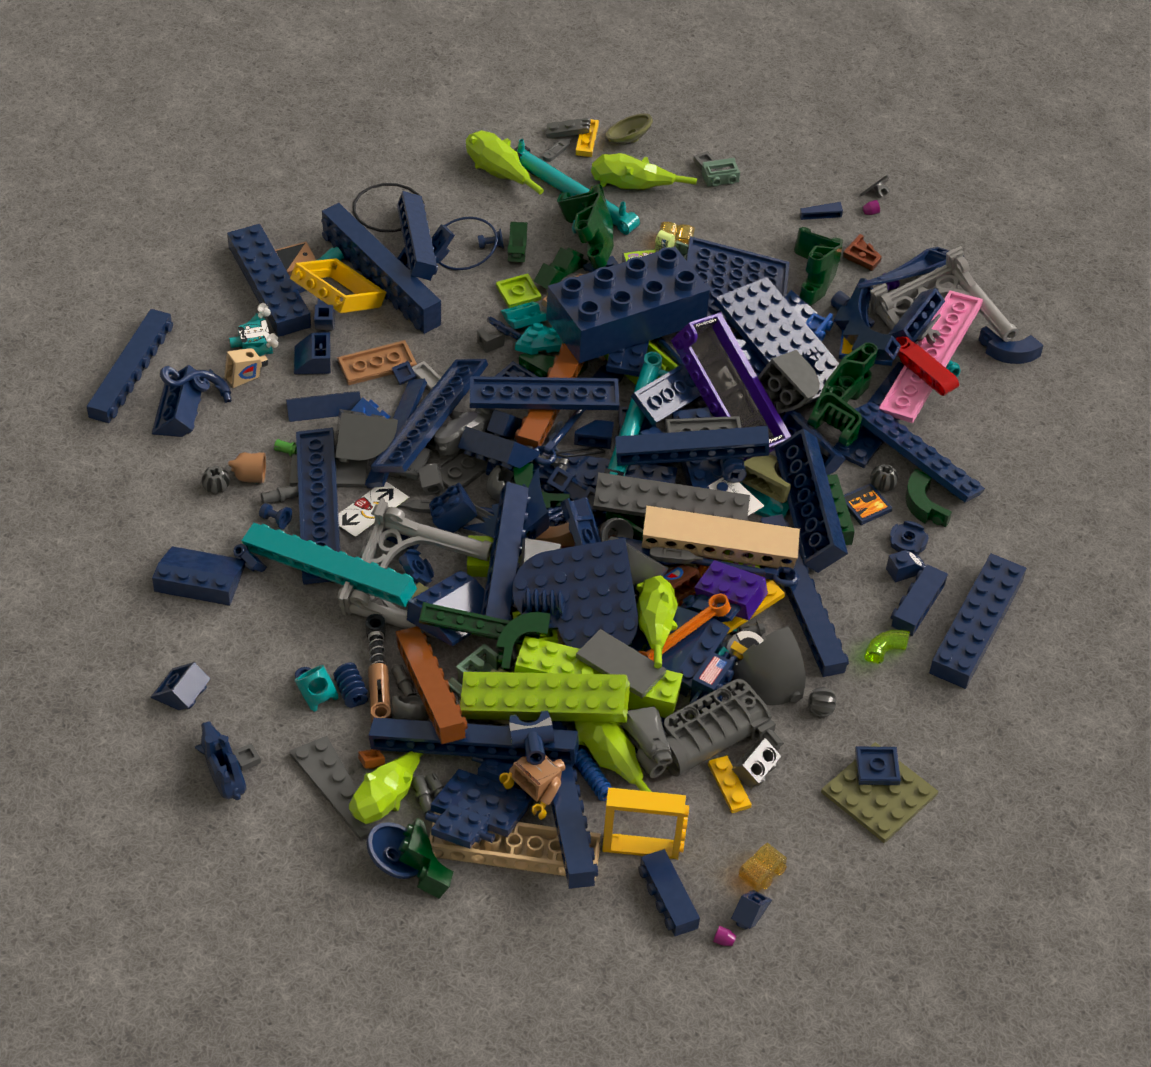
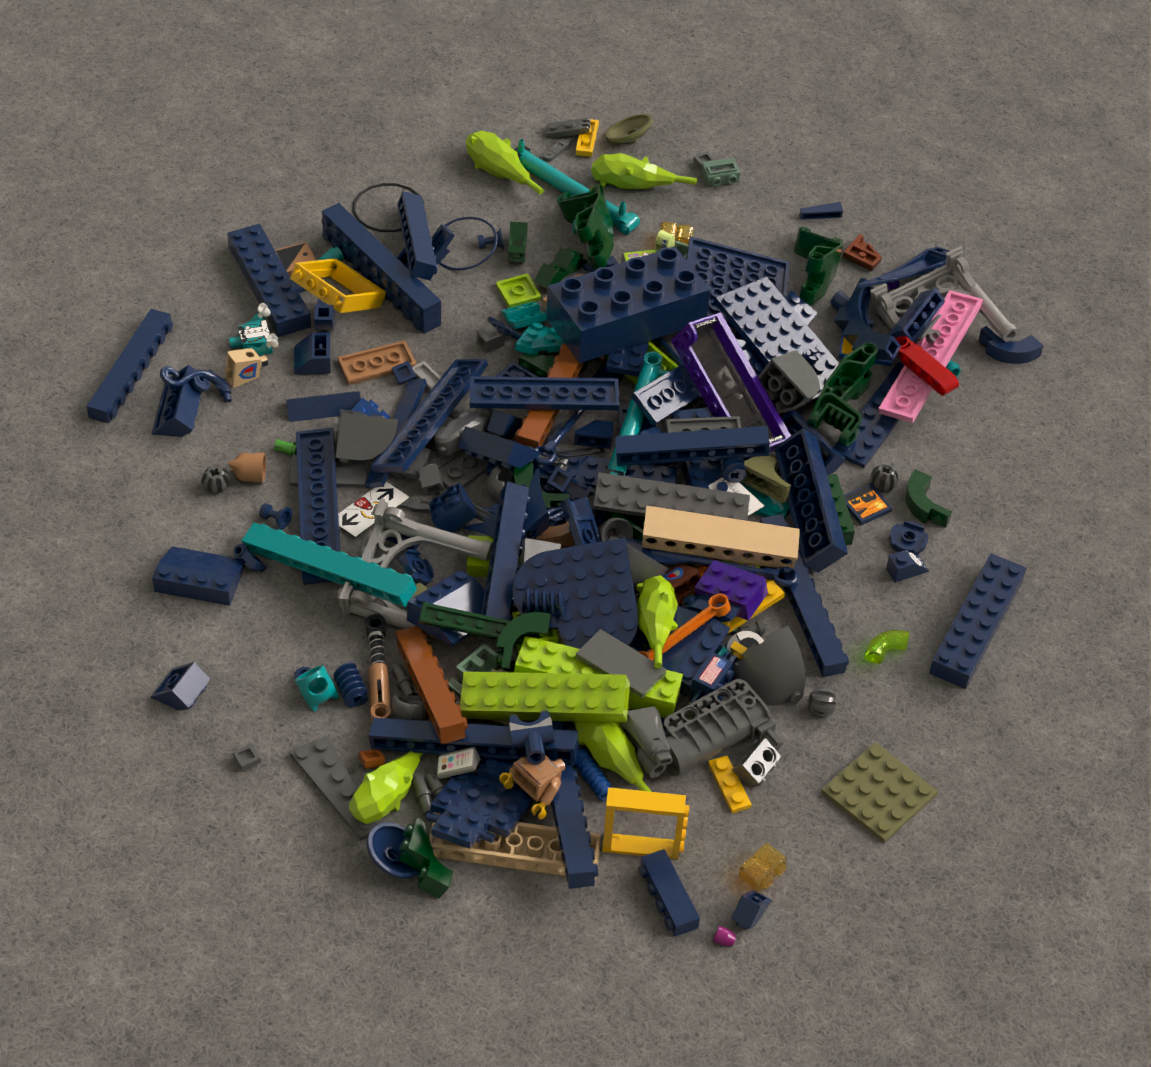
(221, 762): dark blue animal -> none
(280, 494): dark grey pin -> none
(457, 762): none -> slope
(673, 555): dark grey piece -> none
(820, 325): blue bracket -> none
(871, 208): magenta hose -> none
(877, 765): dark blue tile -> none
(878, 186): dark grey piece -> none
(919, 453): dark blue plate -> none
(919, 599): dark blue brick -> none

